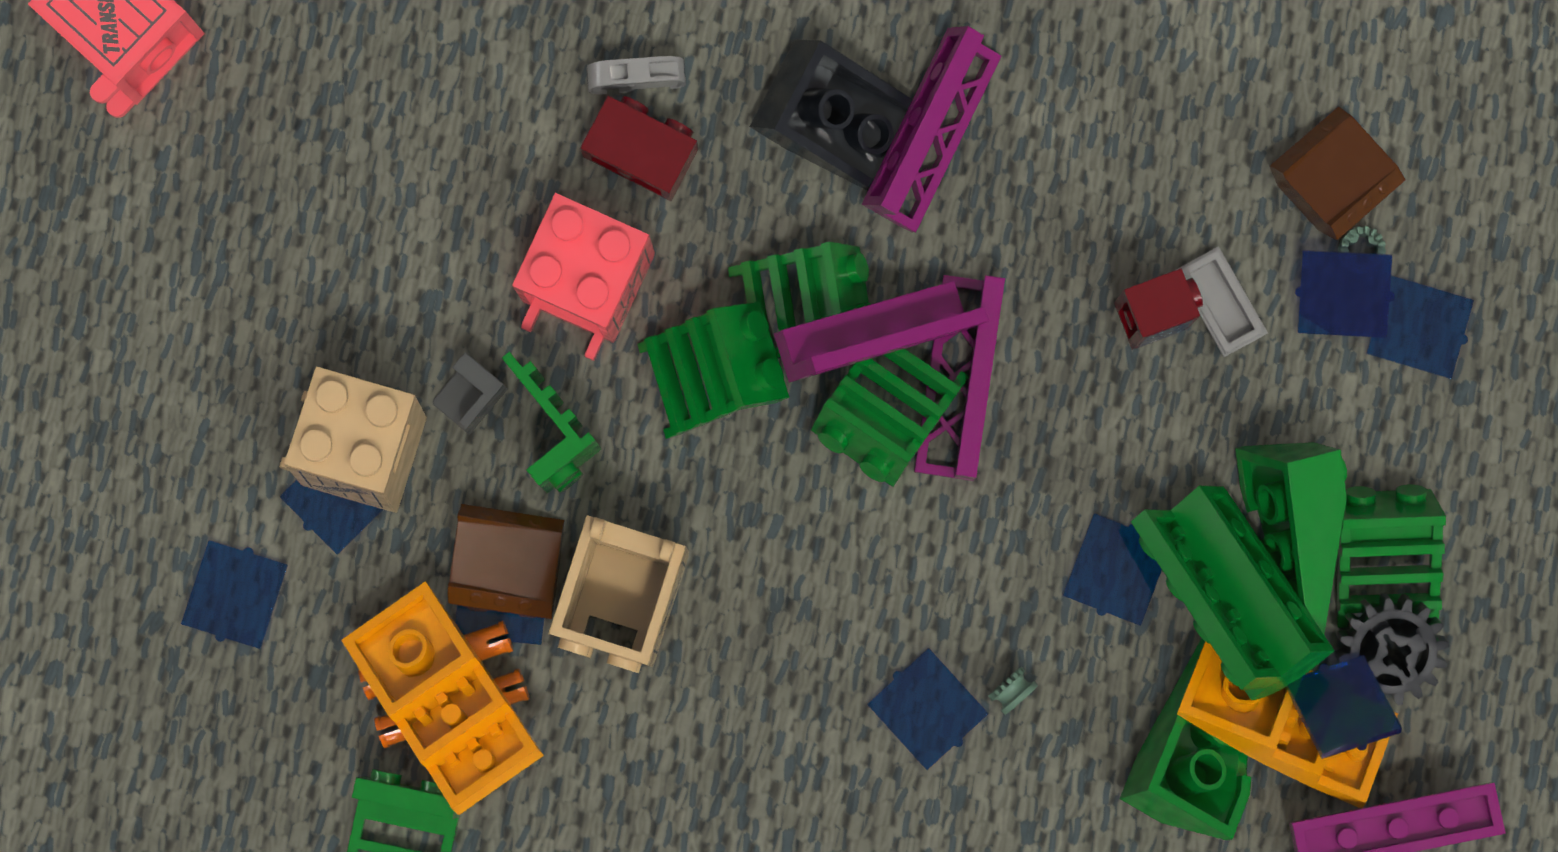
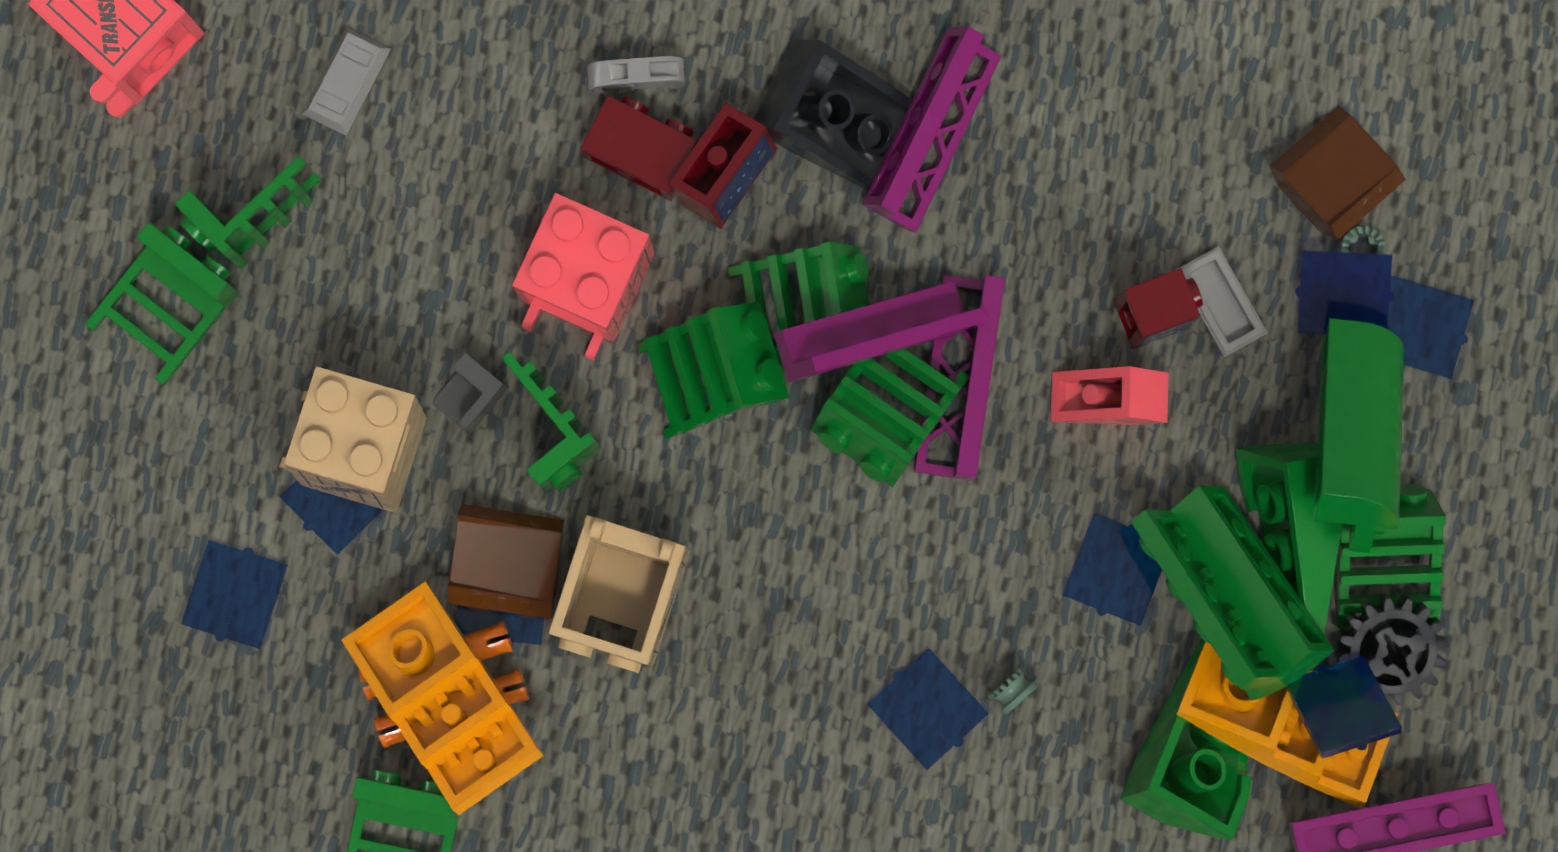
(194, 281): none -> green plate
(239, 233): none -> green plate
(346, 81): none -> light grey tile
(723, 166): none -> dark red brick
(1110, 396): none -> coral slope
(1360, 430): none -> green brick

